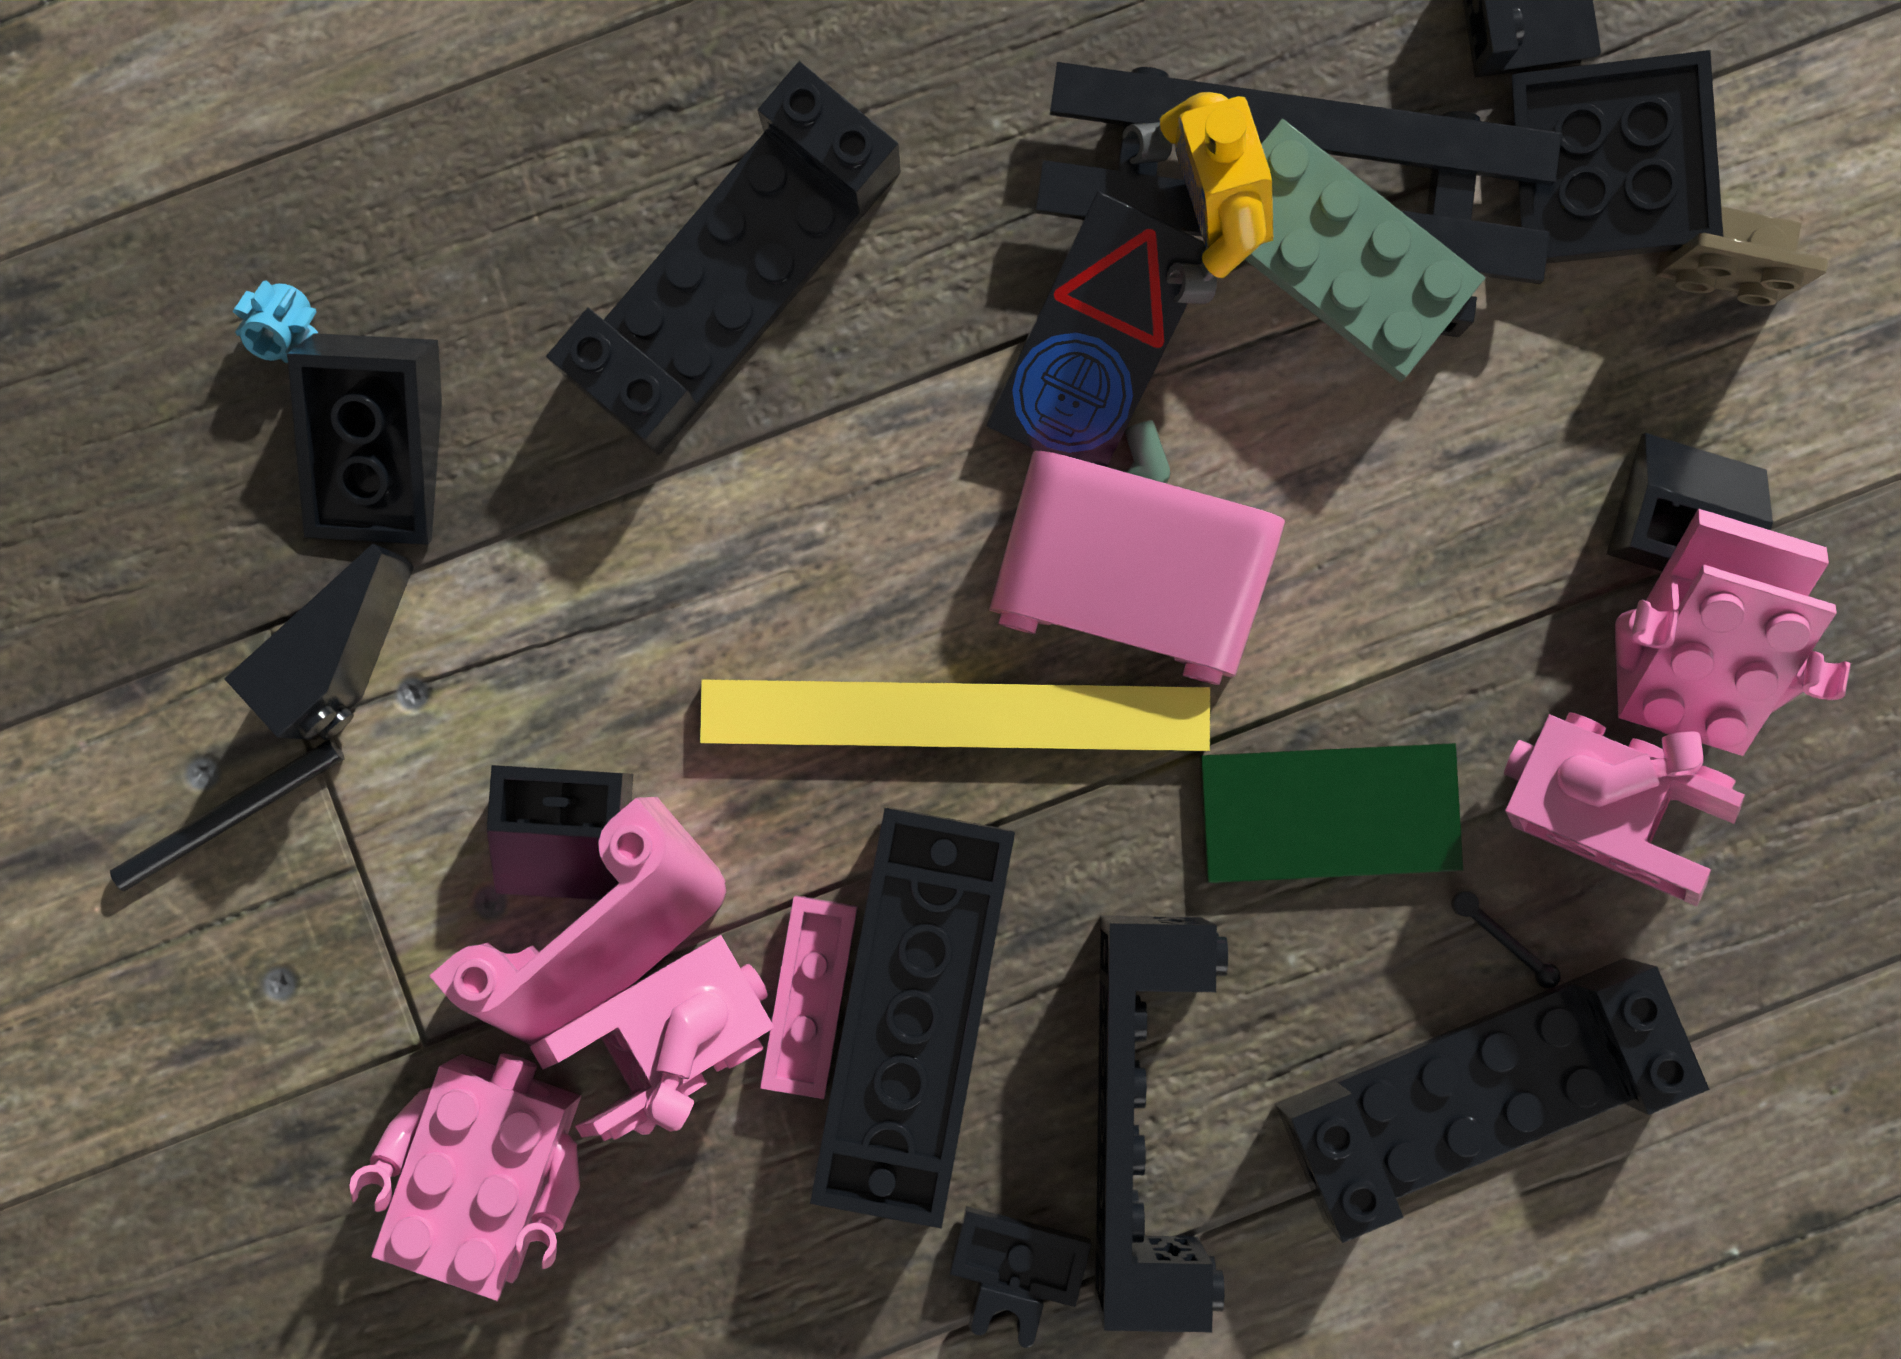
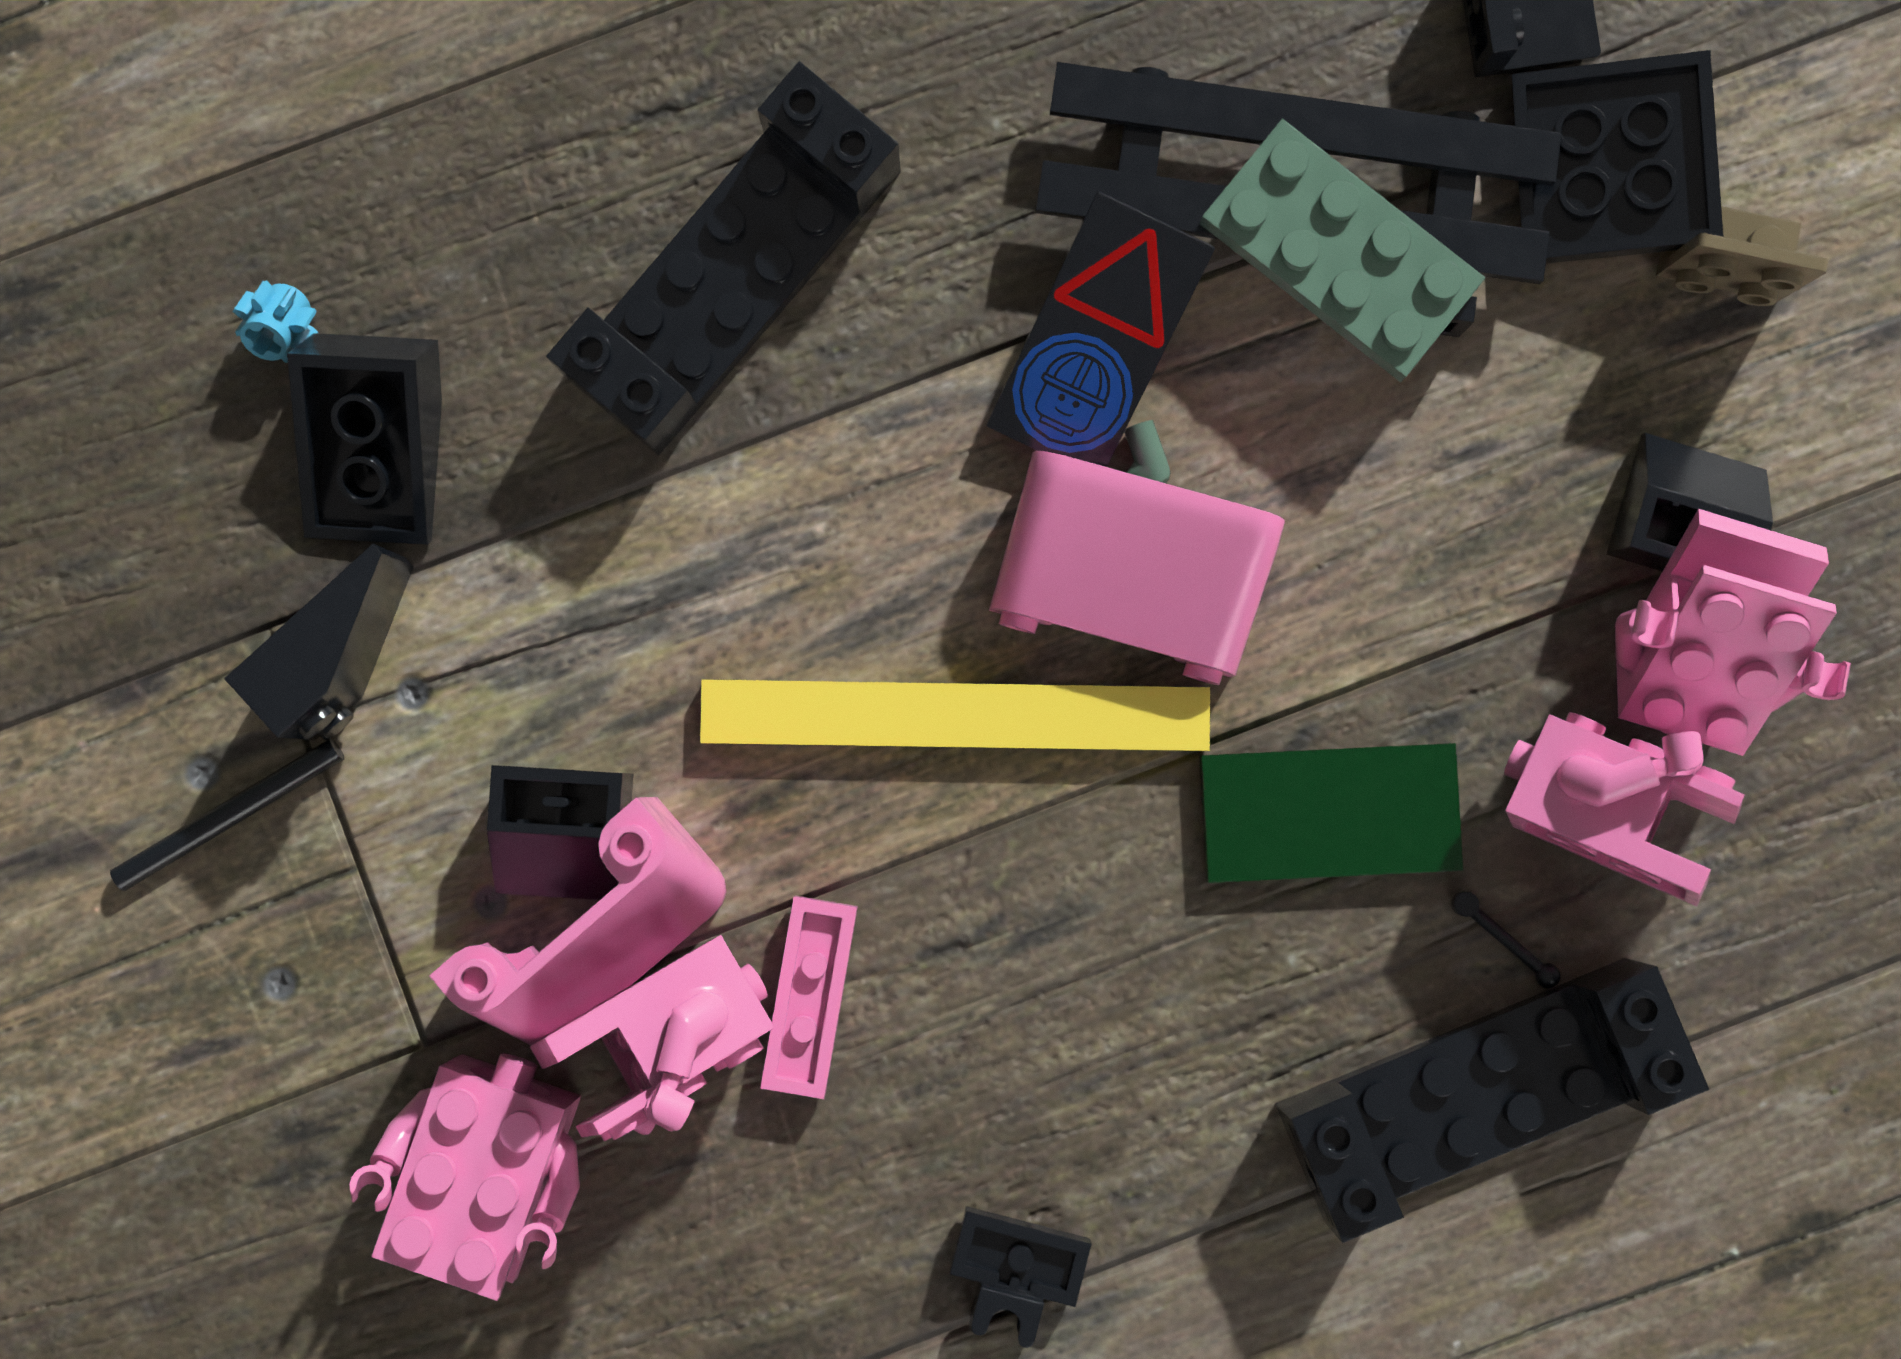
(912, 1017): black plate -> none
(1142, 1278): black plate -> none
(1224, 180): yellow torso -> none

